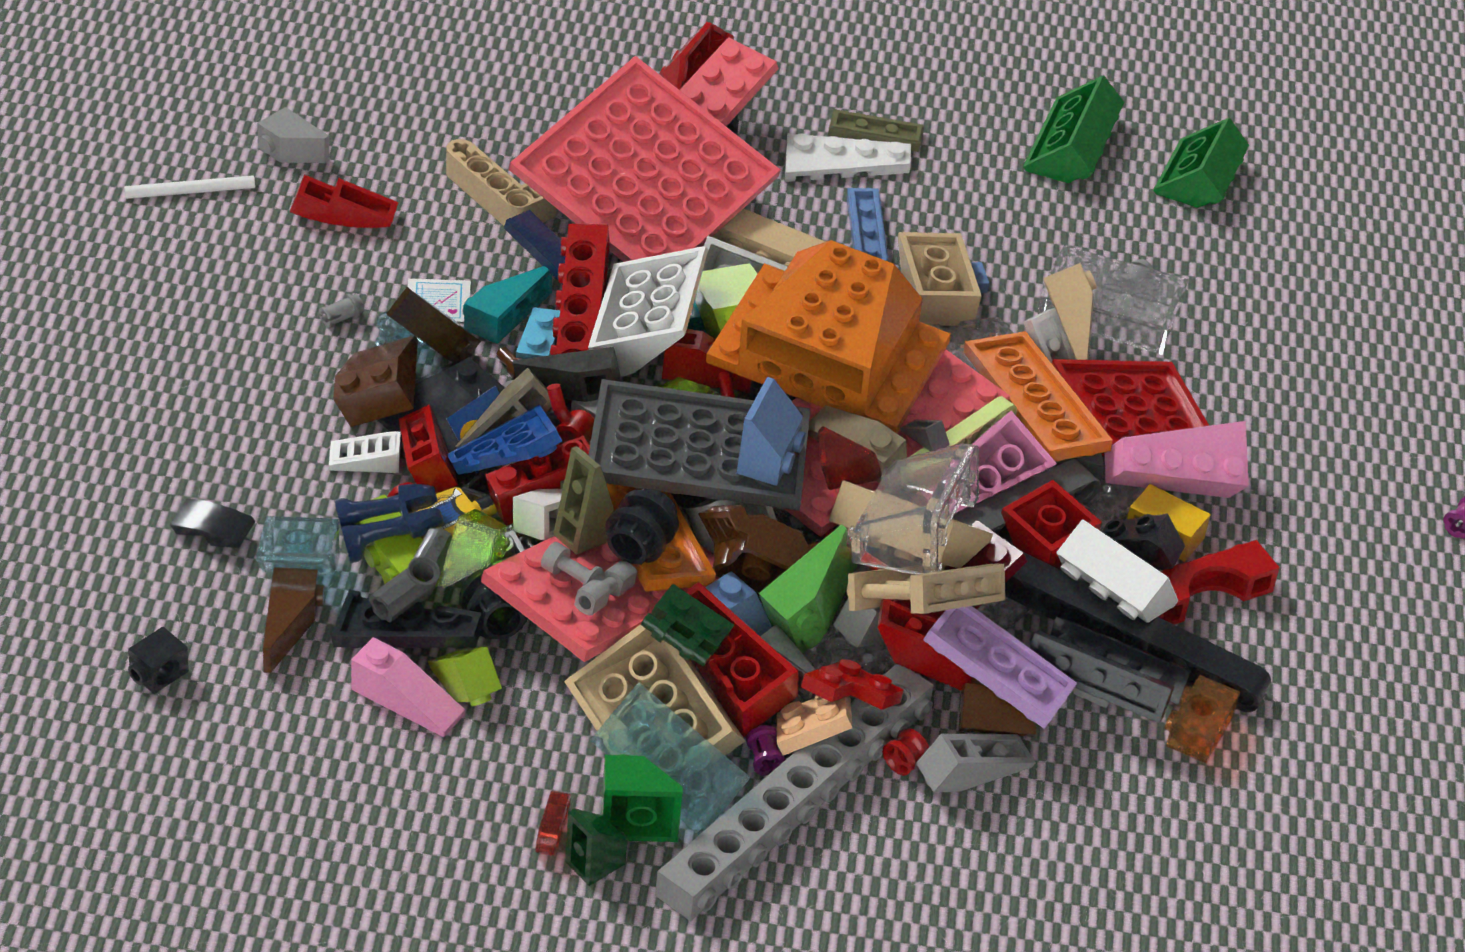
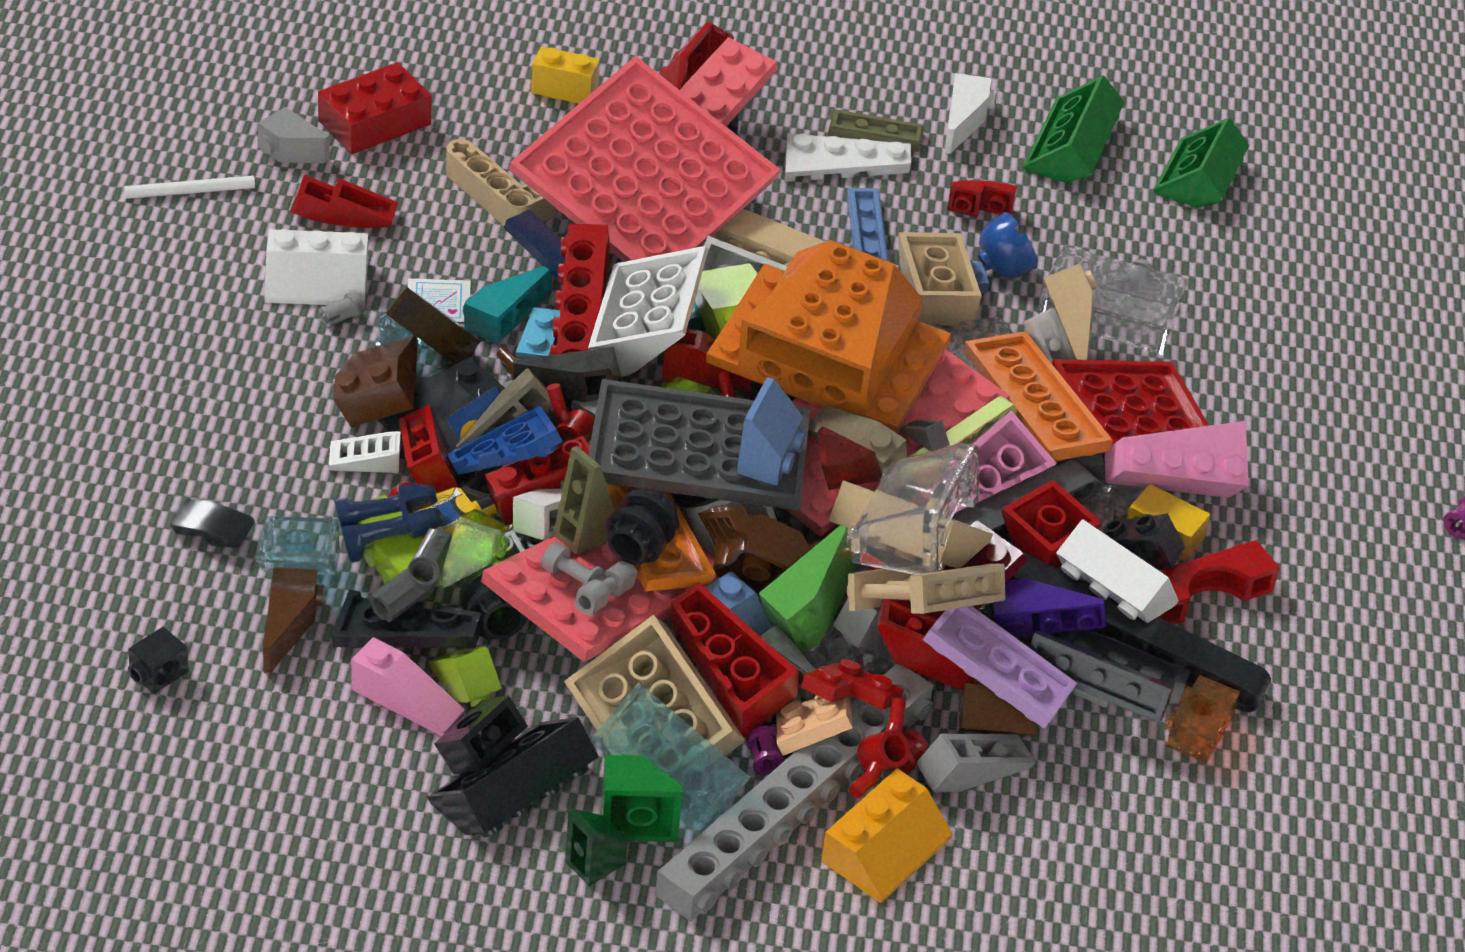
(315, 266): none -> white slope
(374, 108): none -> red brick
(481, 735): none -> black brick
(517, 776): none -> black slope
(553, 823): clear red beam -> none
(564, 75): none -> yellow brick
(687, 625): dark green plate -> none
(882, 750): none -> red piece
(886, 836): none -> light orange slope
(968, 108): none -> white slope
(976, 195): none -> red slope
(1005, 248): none -> blue cylinder
(1046, 608): none -> dark purple slope

